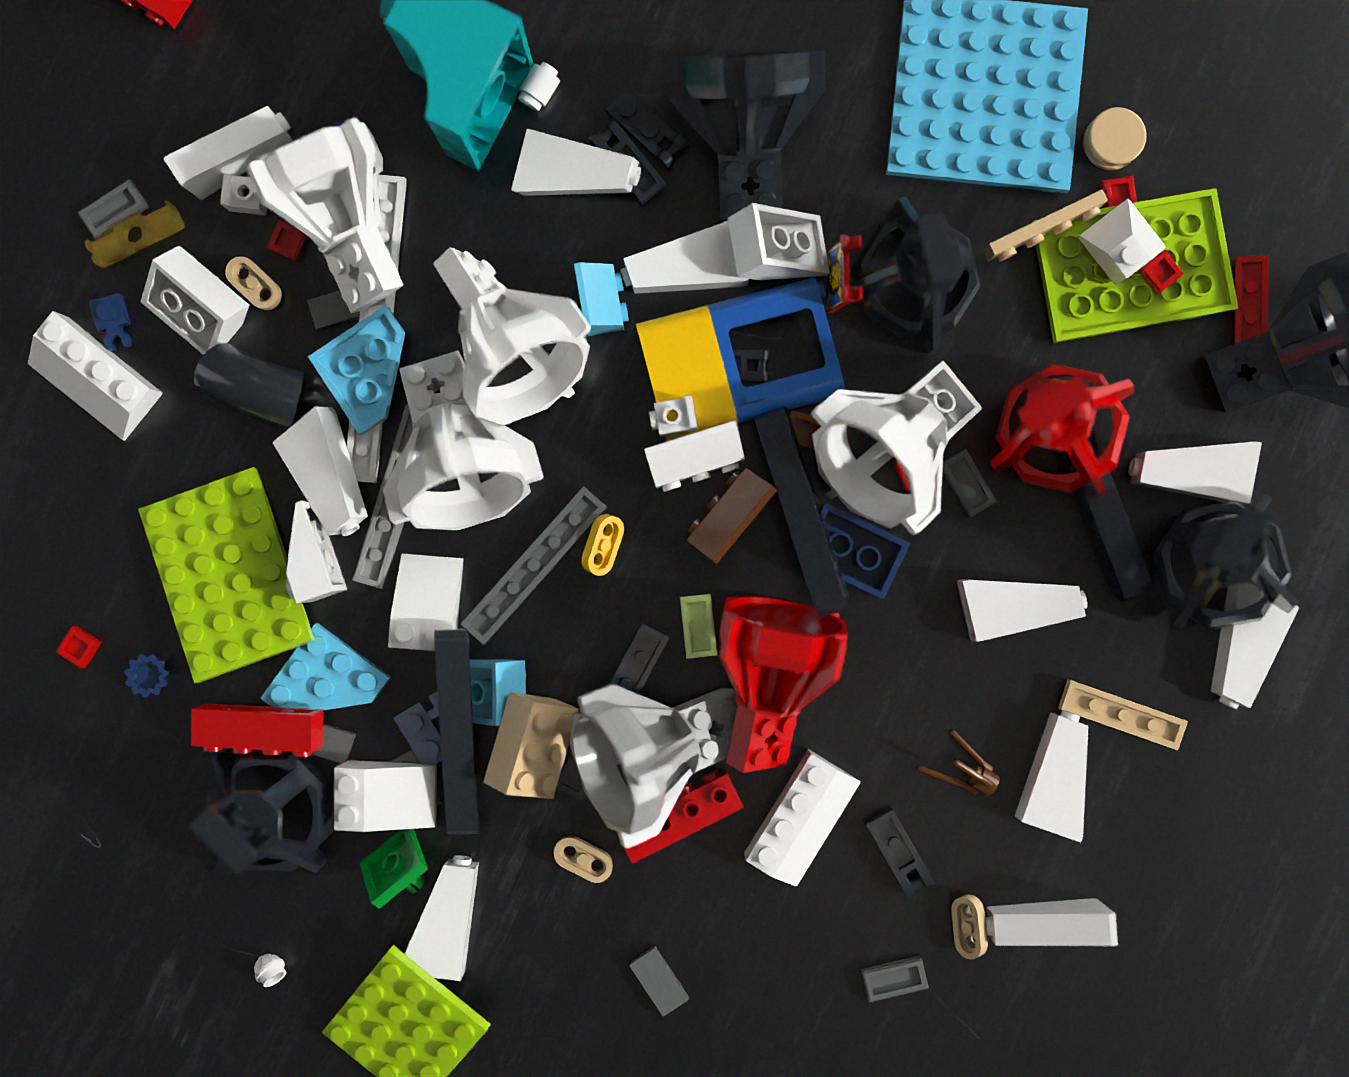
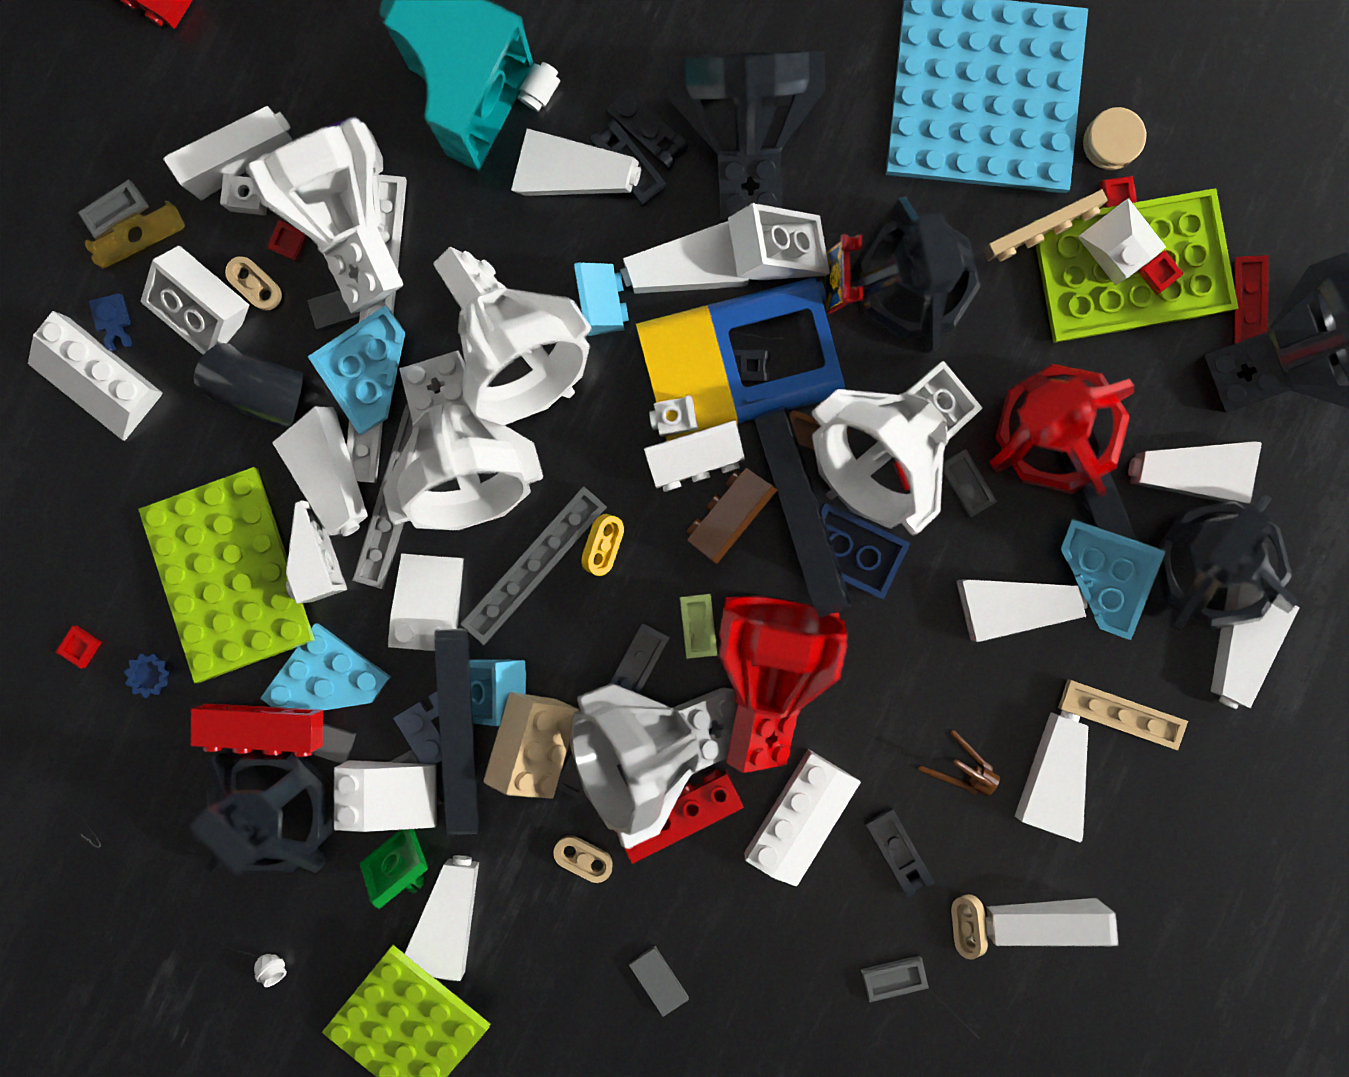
(1111, 574): none -> medium azure plate

